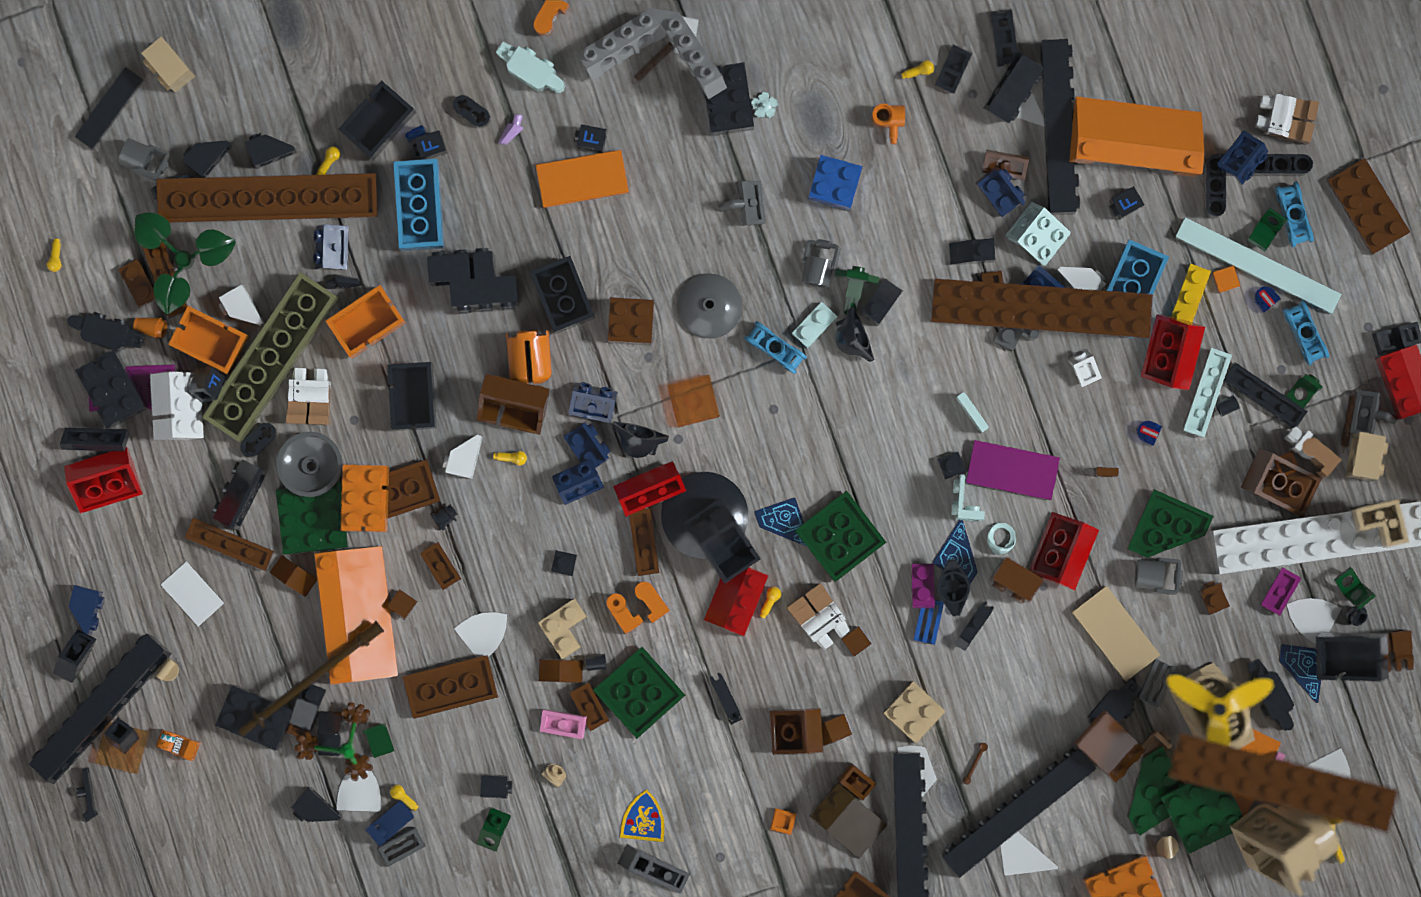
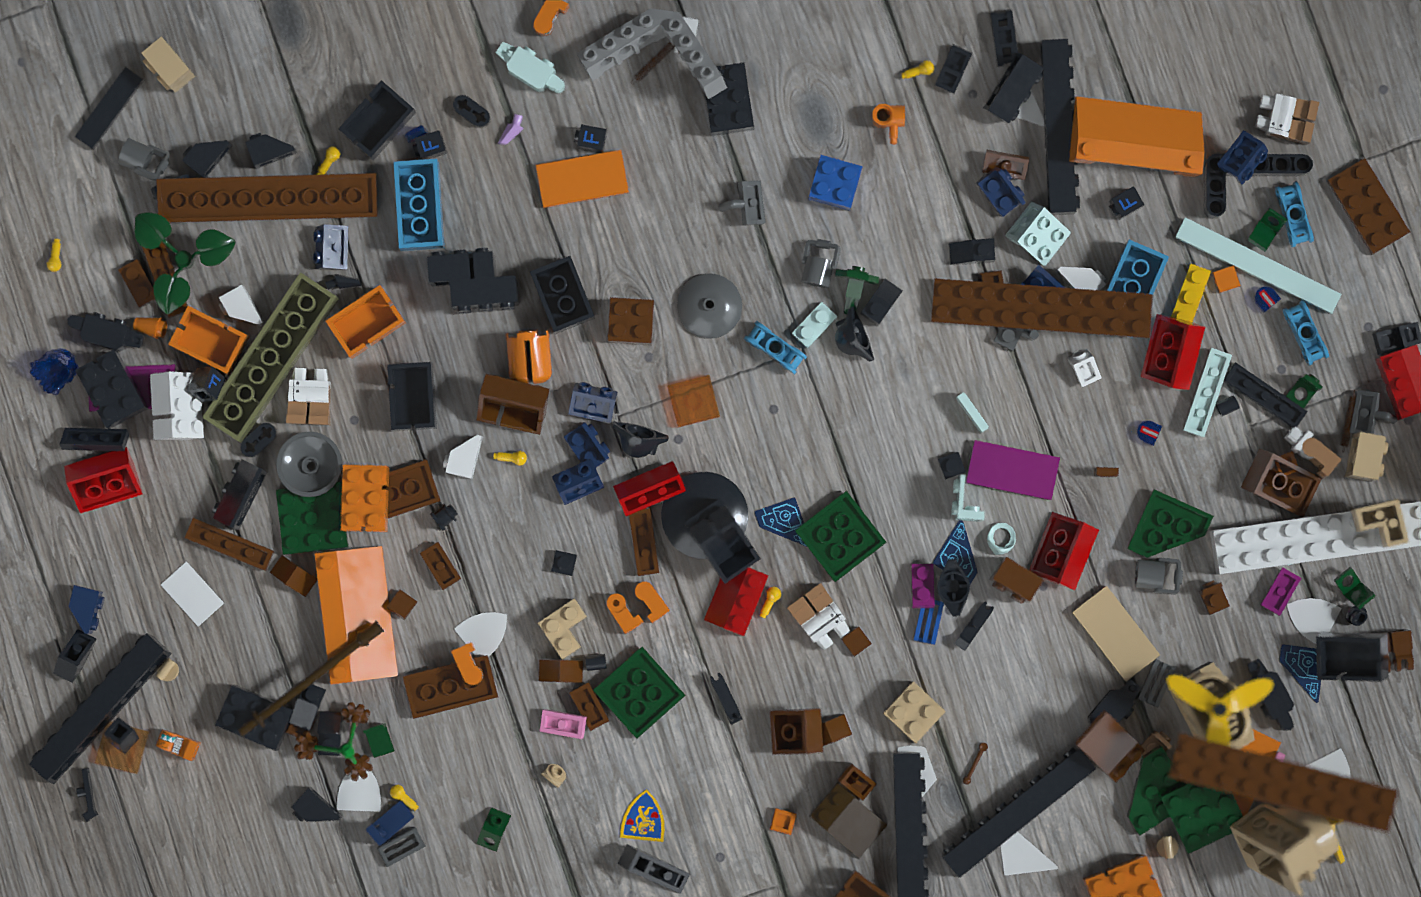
(54, 370): none -> clear blue hair
(471, 673): none -> orange leg
(495, 786): black brick -> none
(764, 105): light aqua plant -> none

